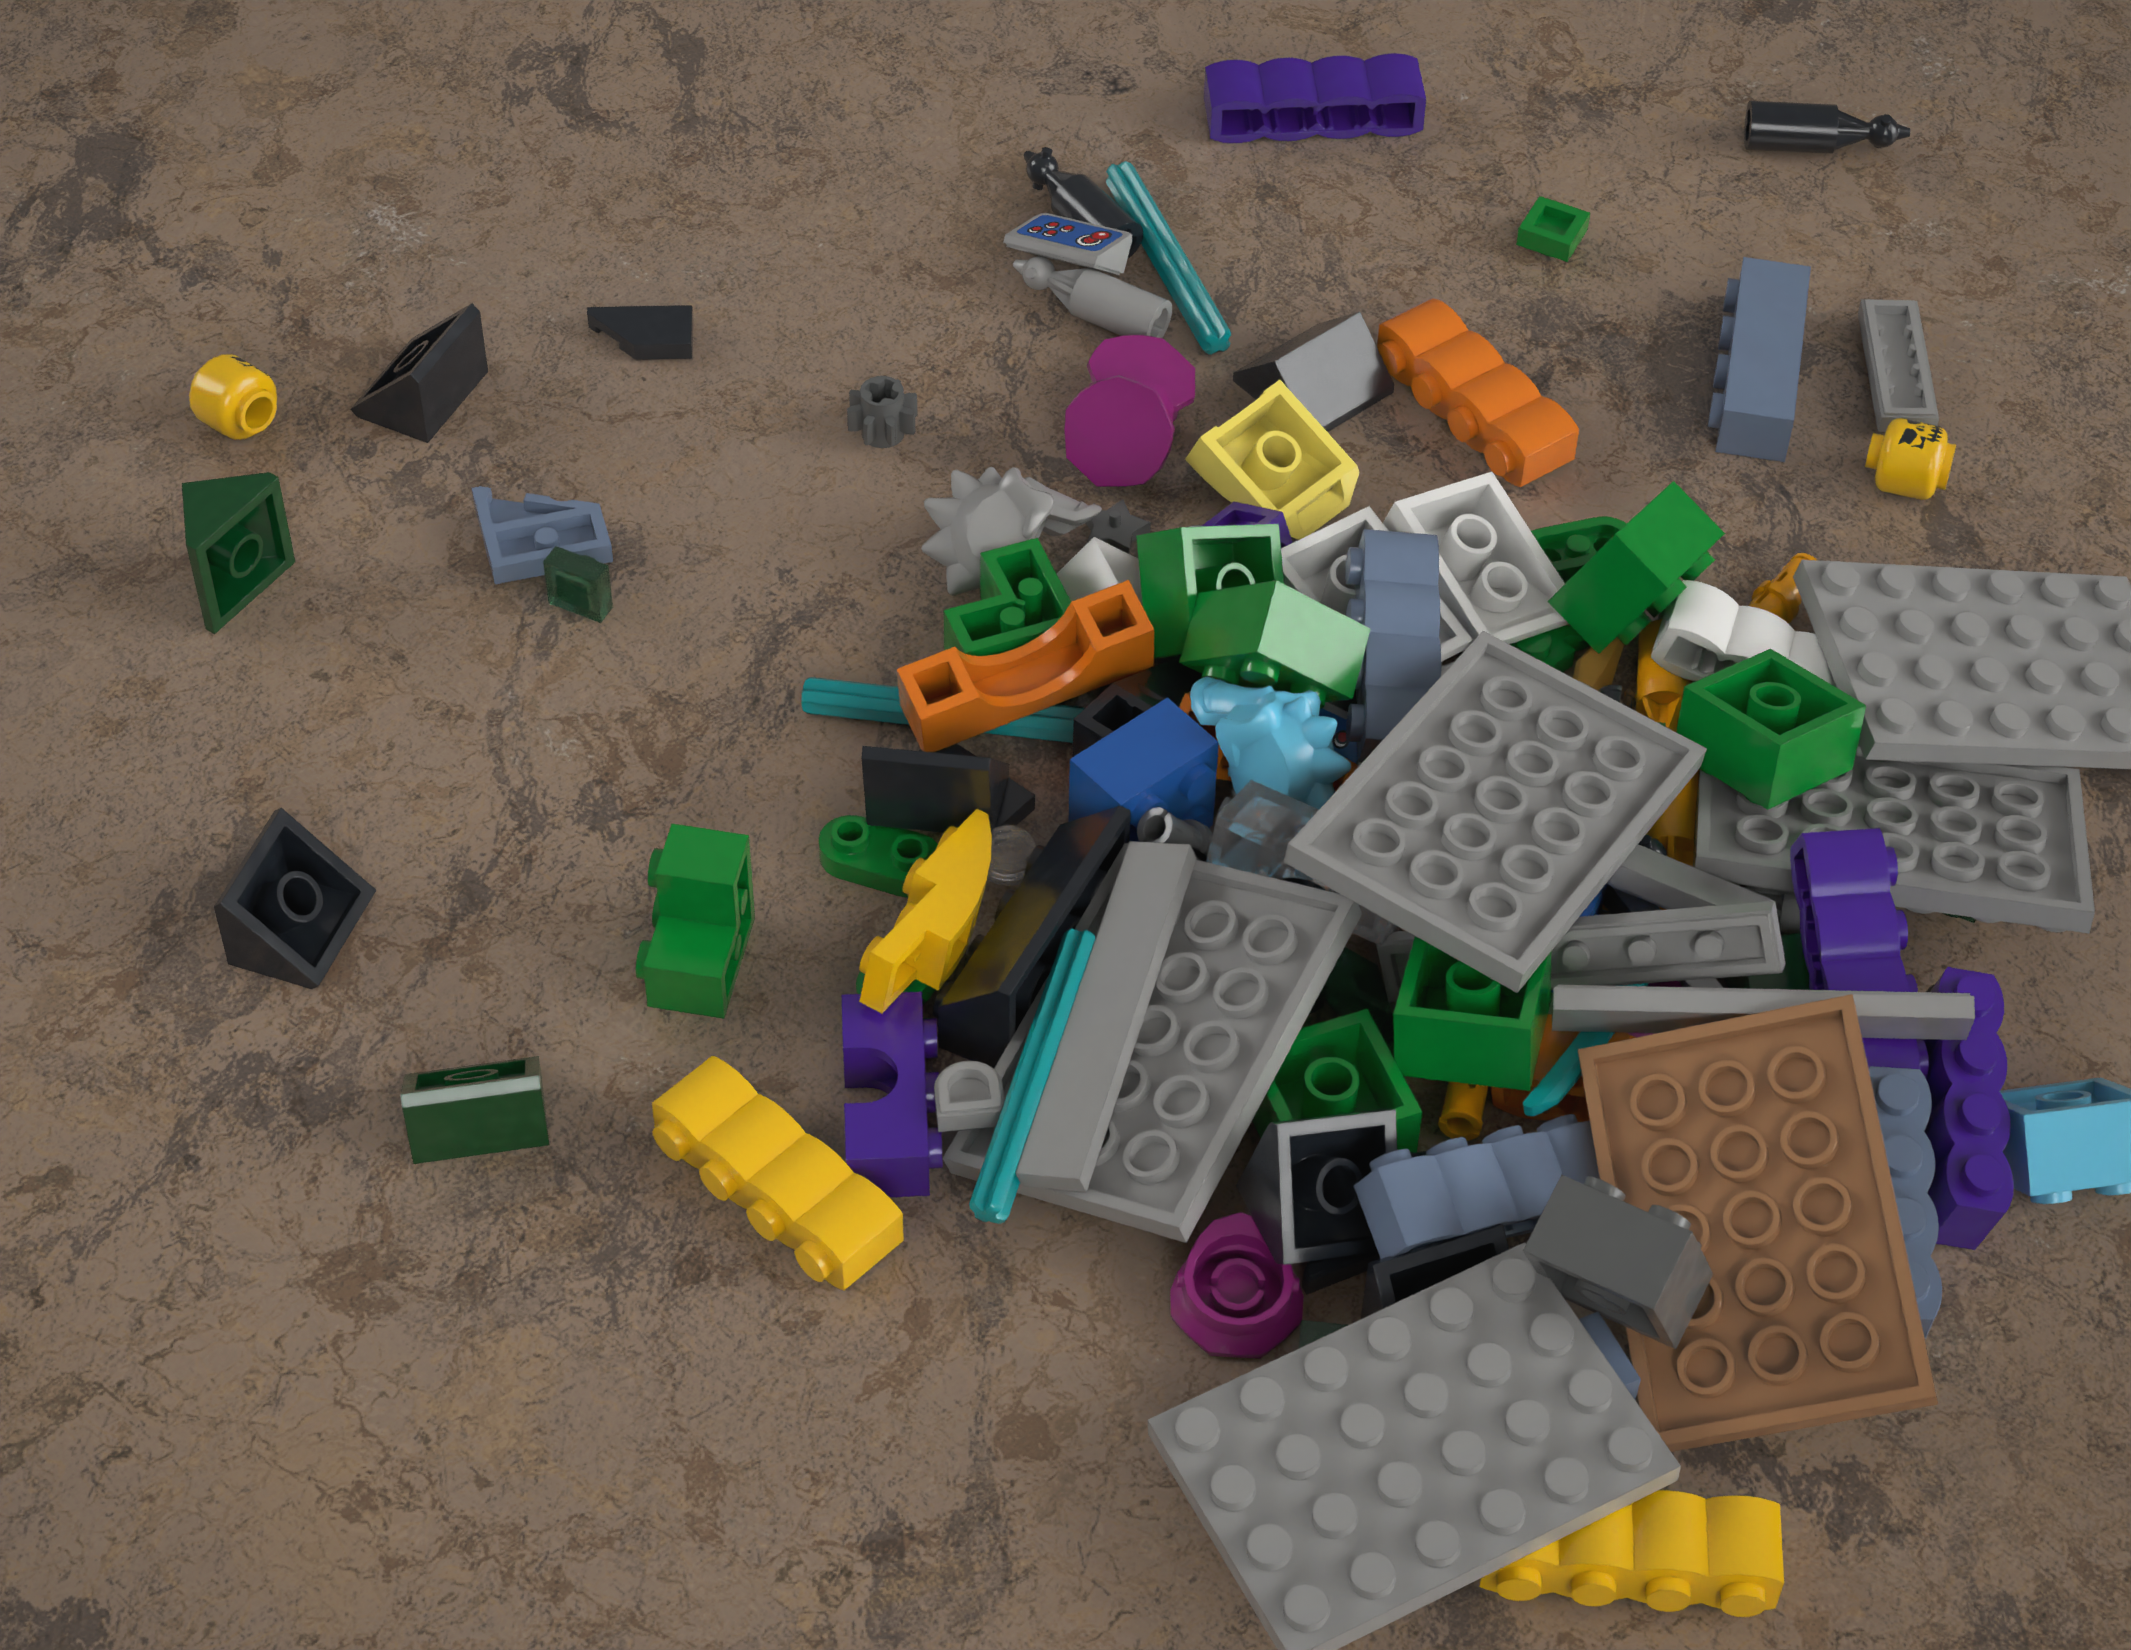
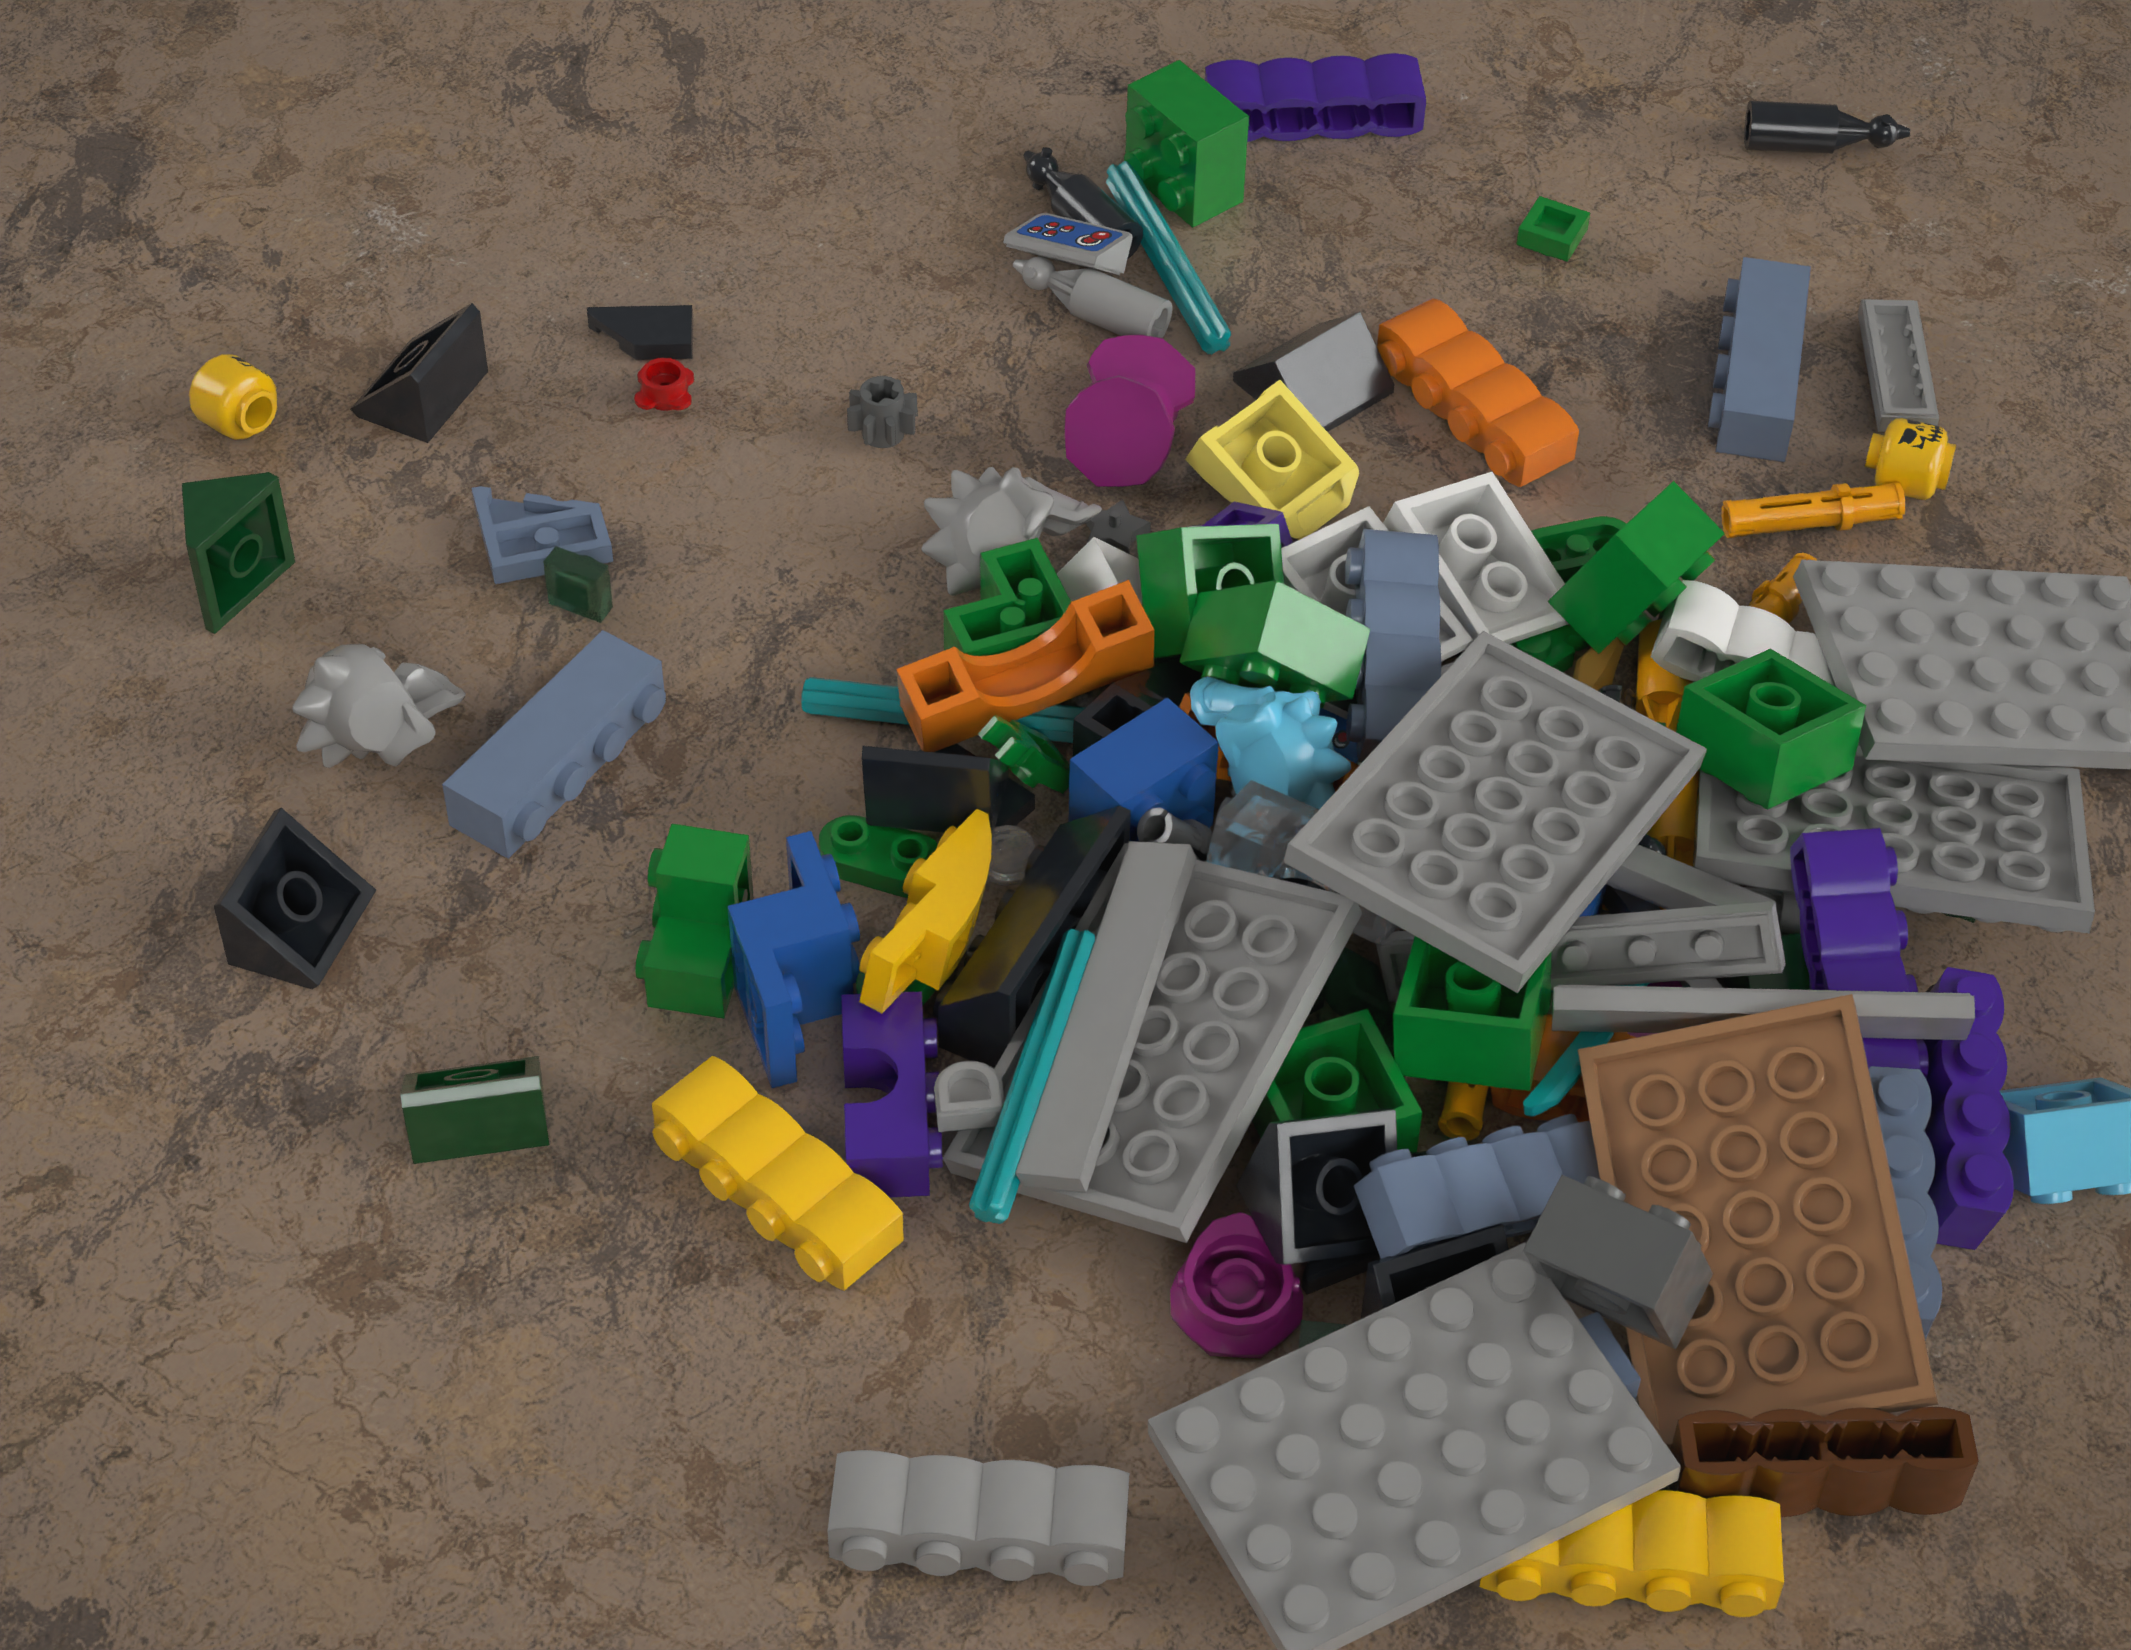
(365, 707): none -> light grey head
(555, 744): none -> sand blue brick
(664, 385): none -> red plate
(793, 956): none -> blue bracket
(974, 1514): none -> light grey brick
(1027, 753): none -> green plate
(1186, 142): none -> green brick
(1833, 507): none -> light orange pin
(1837, 1462): none -> reddish brown brick

